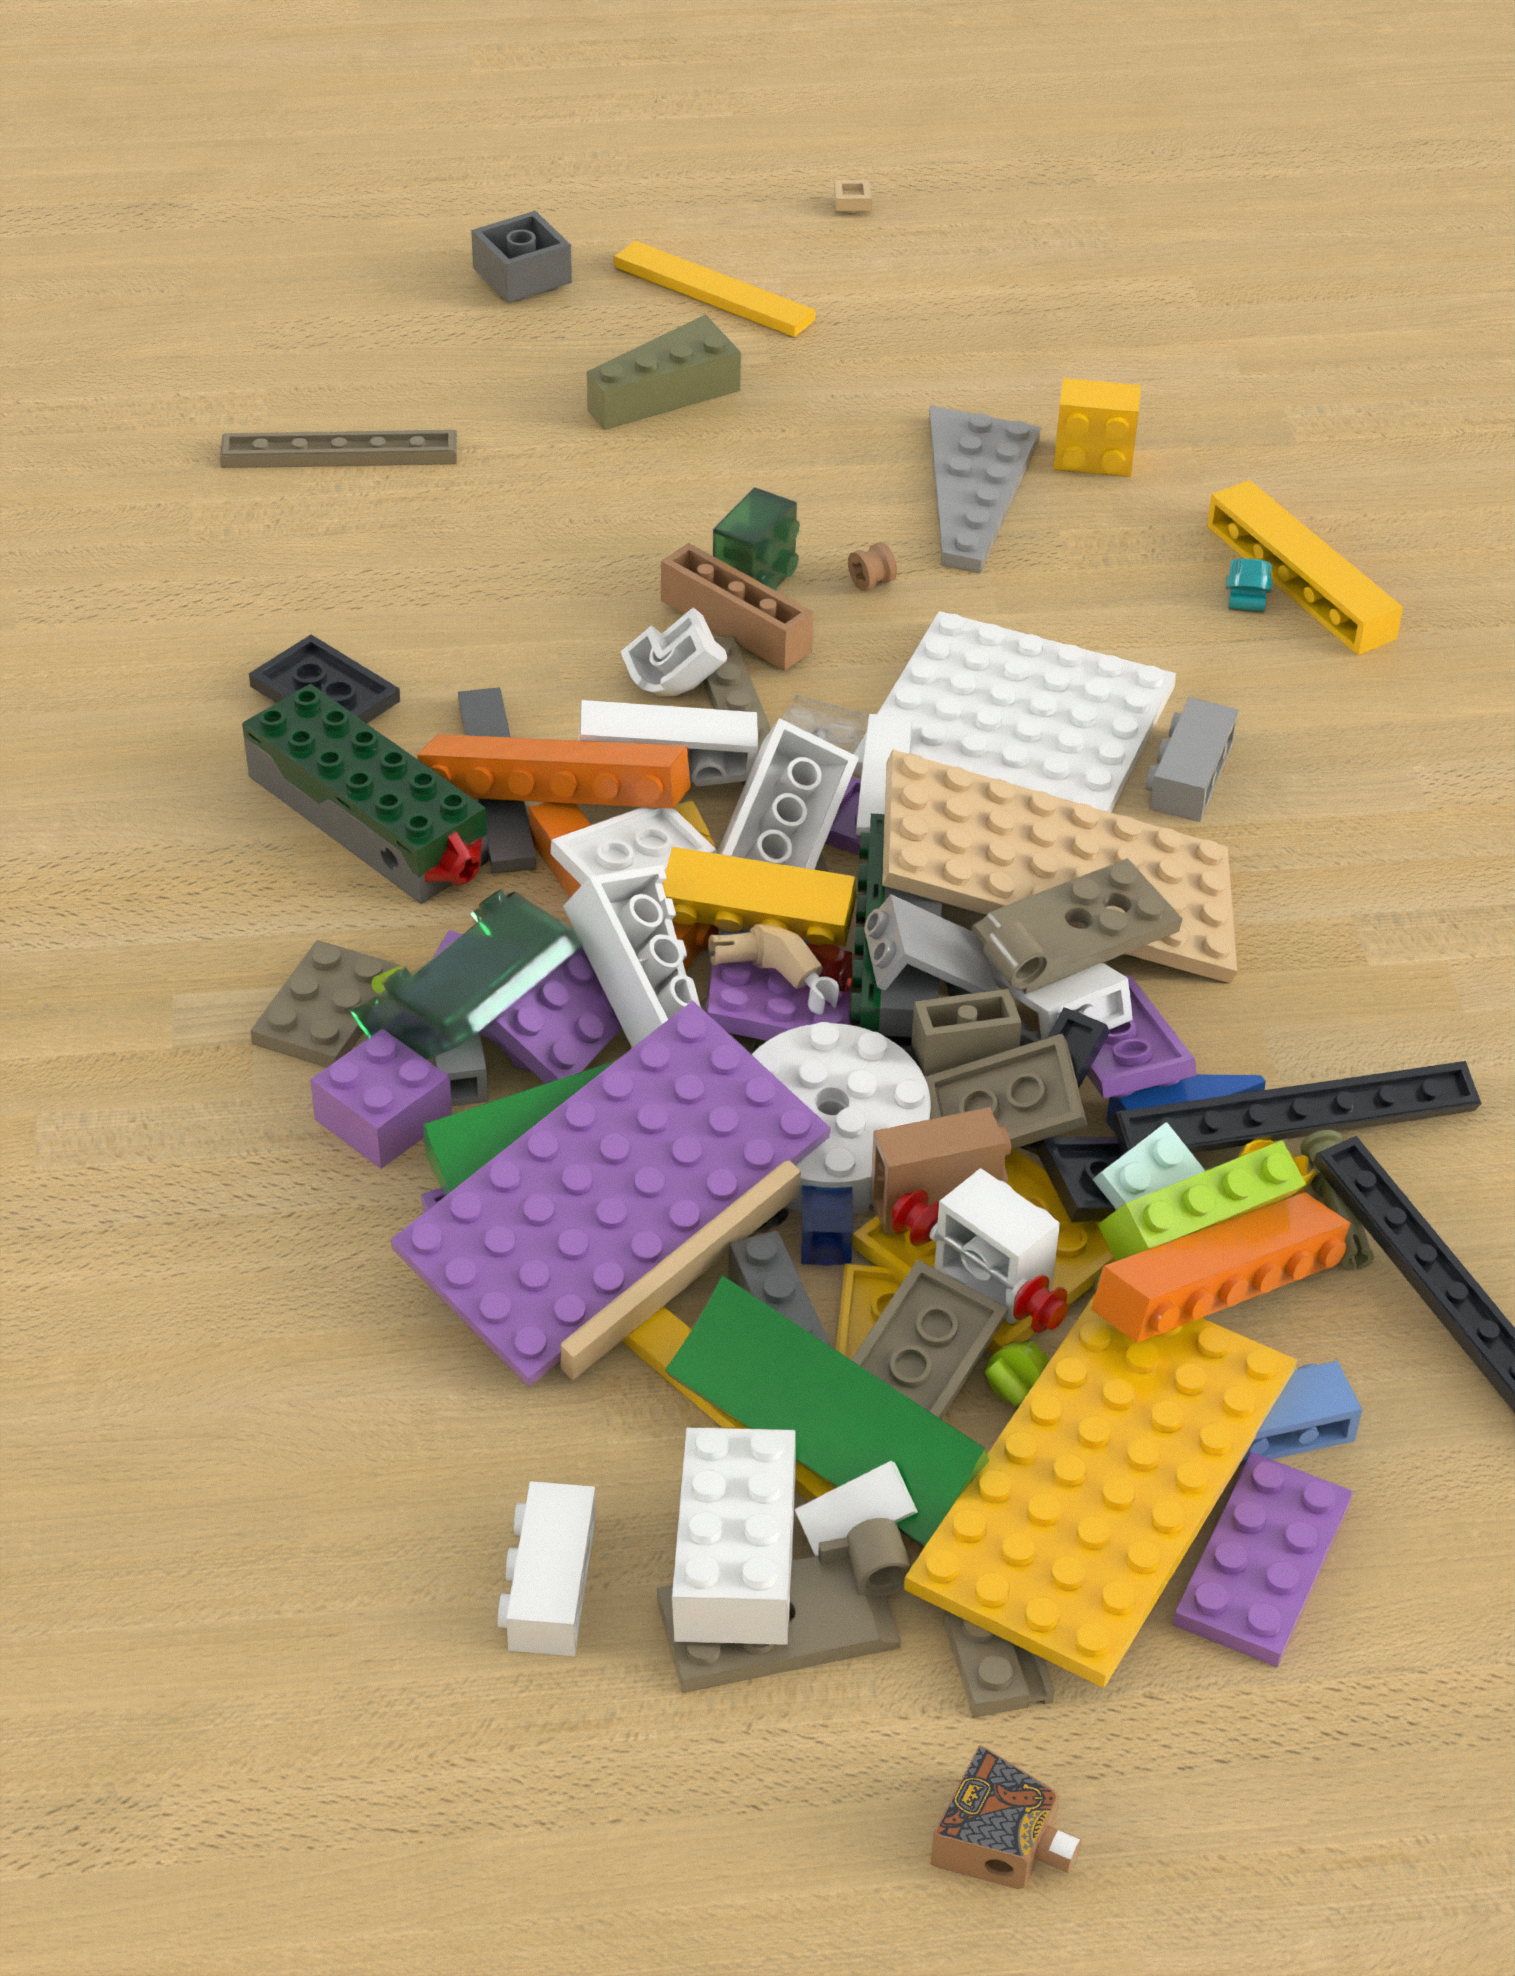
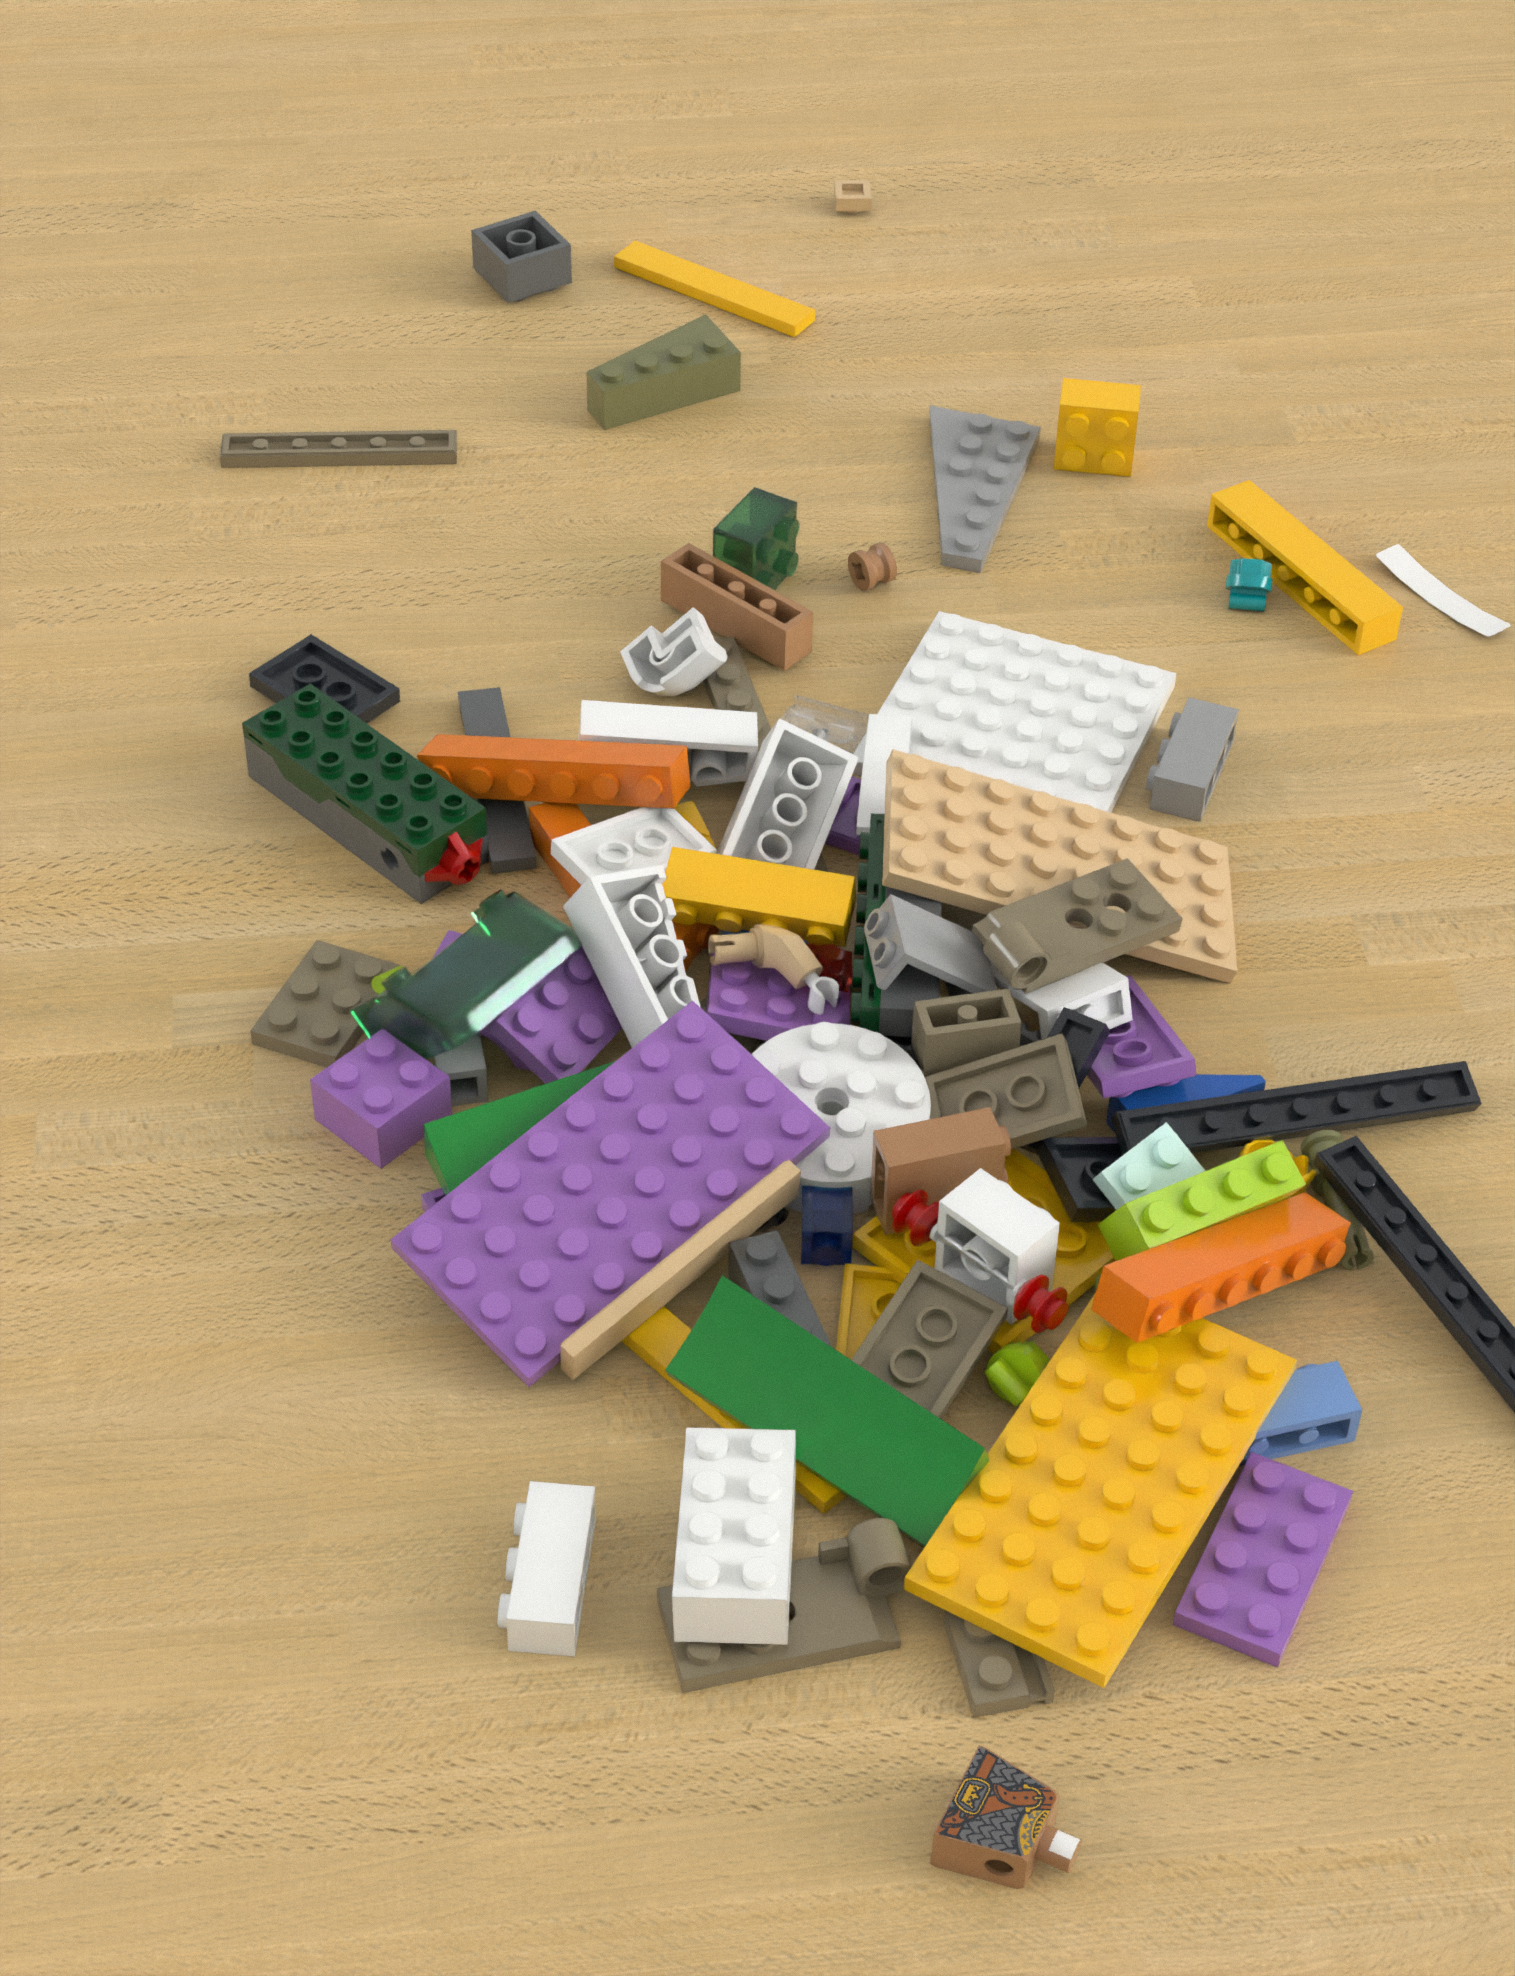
(870, 1496): white tile -> none
(1438, 594): none -> white sticker

